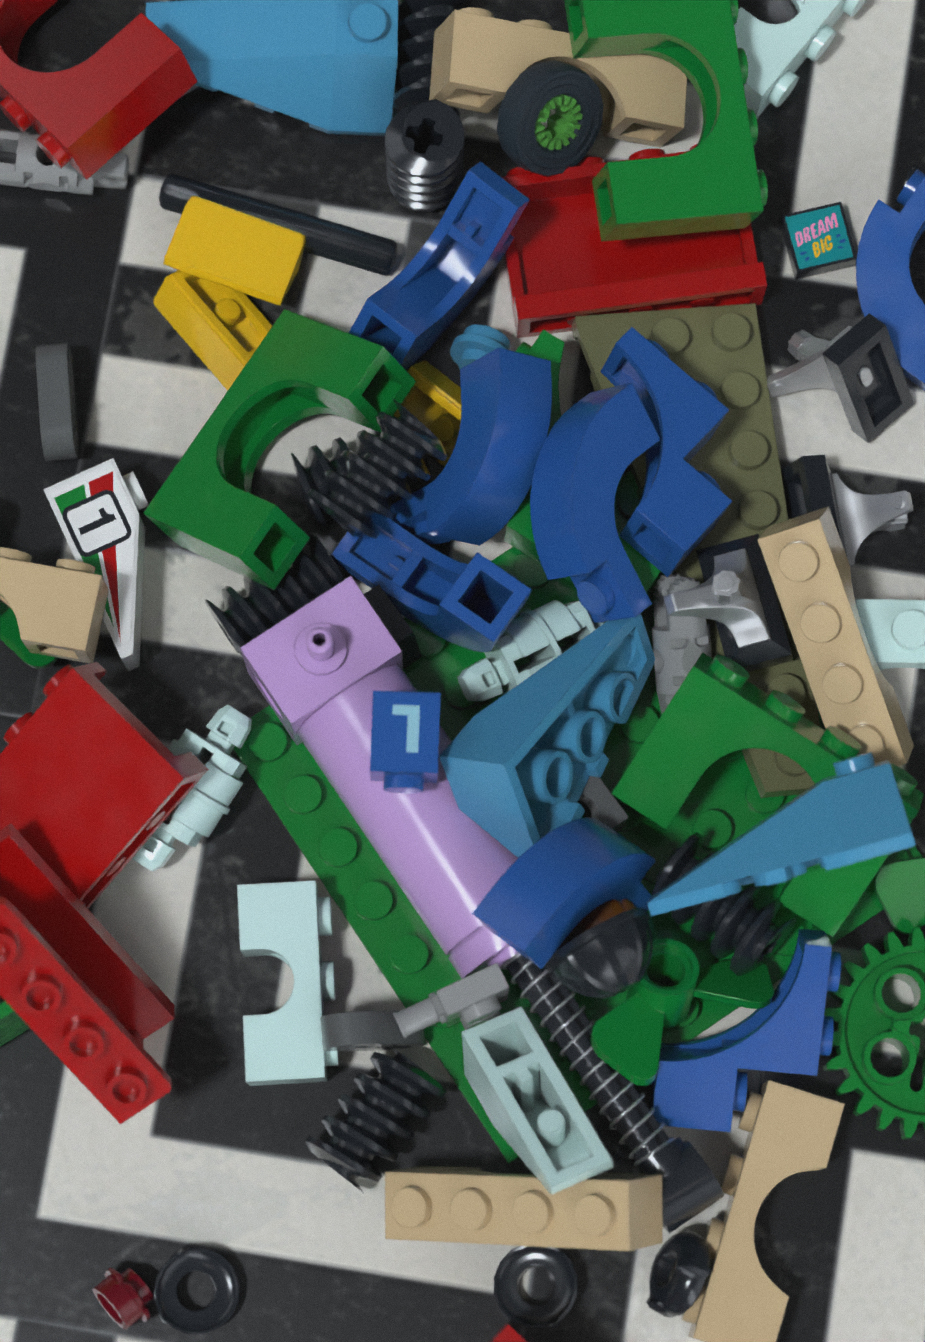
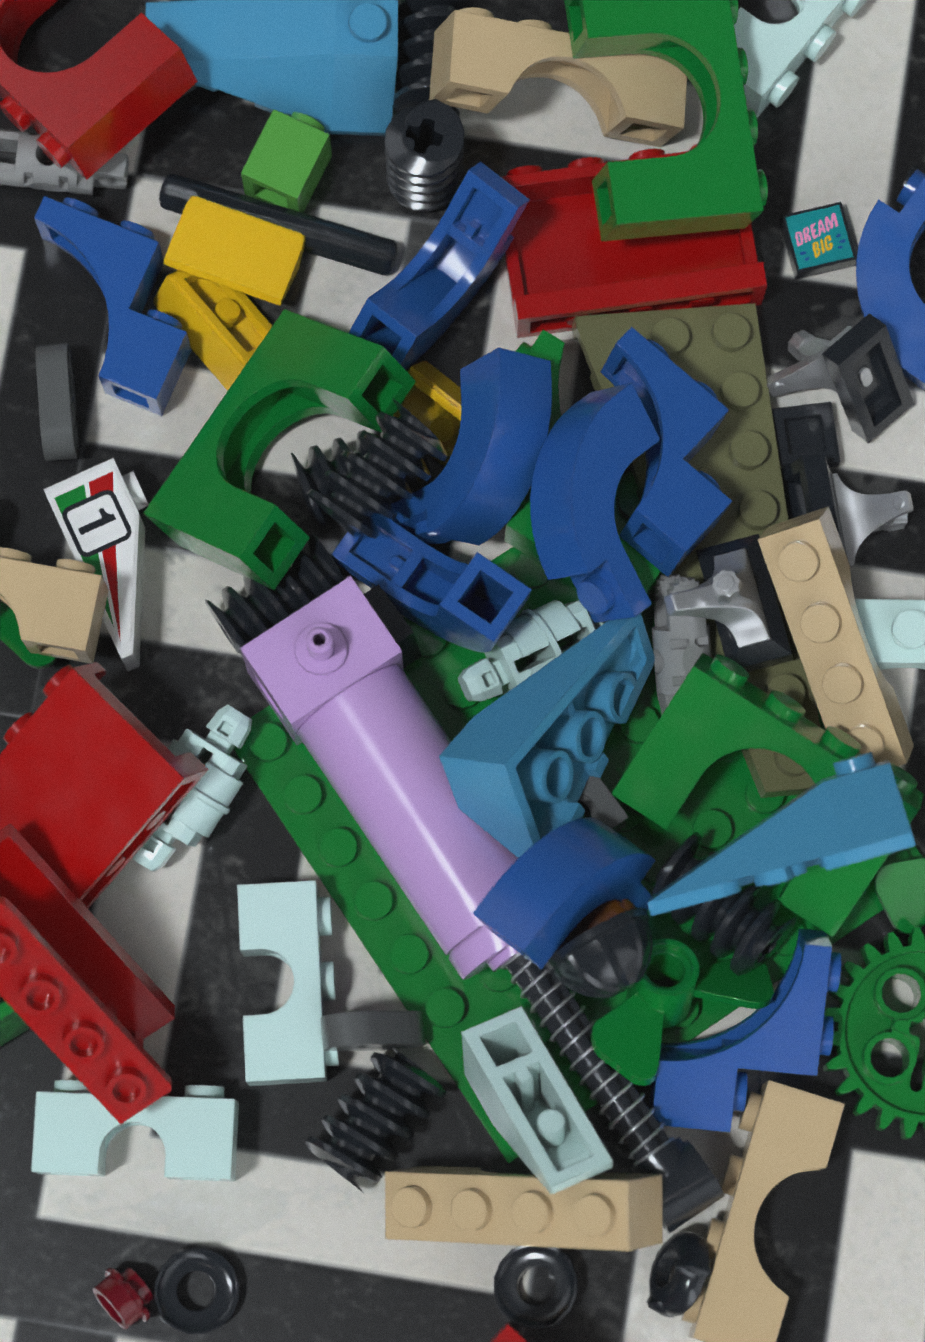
(142, 350): none -> blue arch
(196, 1131): none -> light aqua arch
(287, 161): none -> bright green brick
(405, 740): blue brick -> none
(467, 1000): light grey plate -> none
(475, 343): dark azure plate -> none
(568, 131): black bush -> none
(806, 432): none -> black tile

